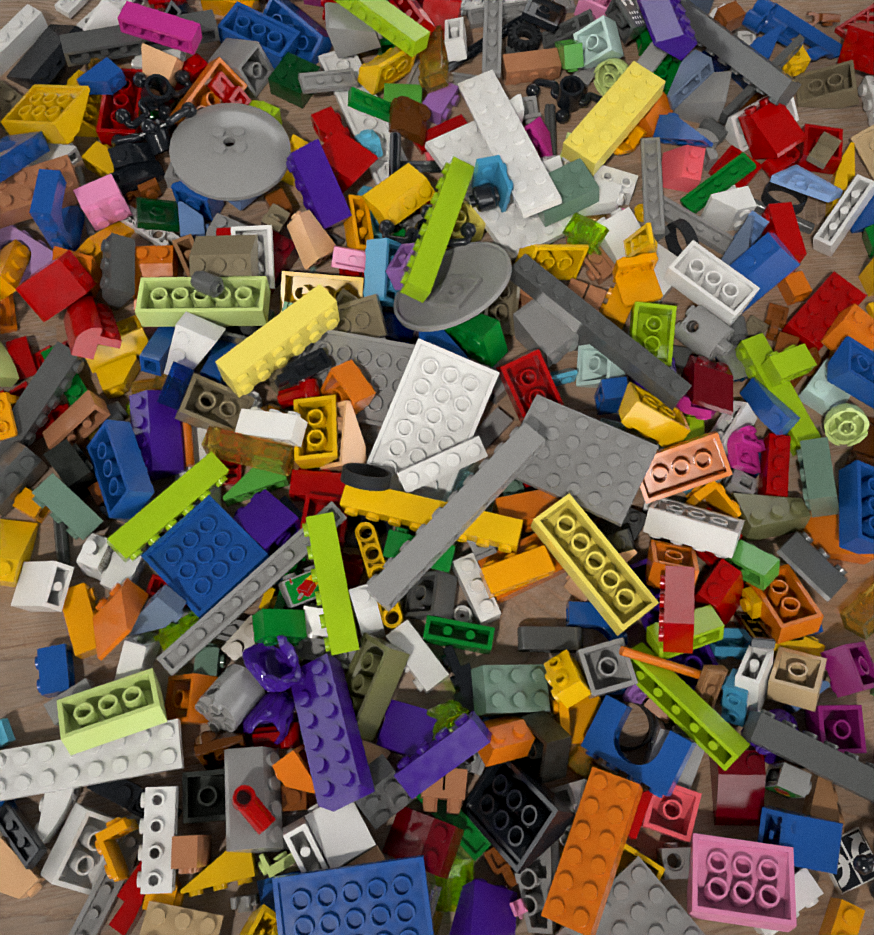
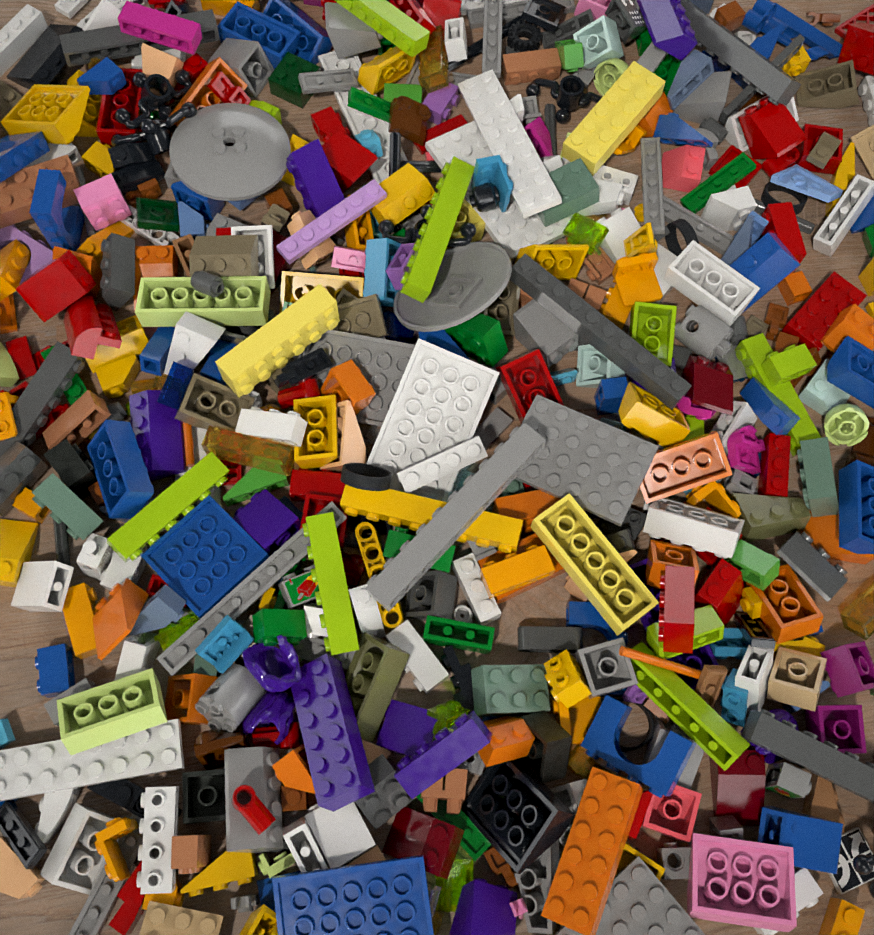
(224, 644): none -> dark azure bracket
(331, 221): none -> lavender plate
(726, 827): none -> flat silver panel

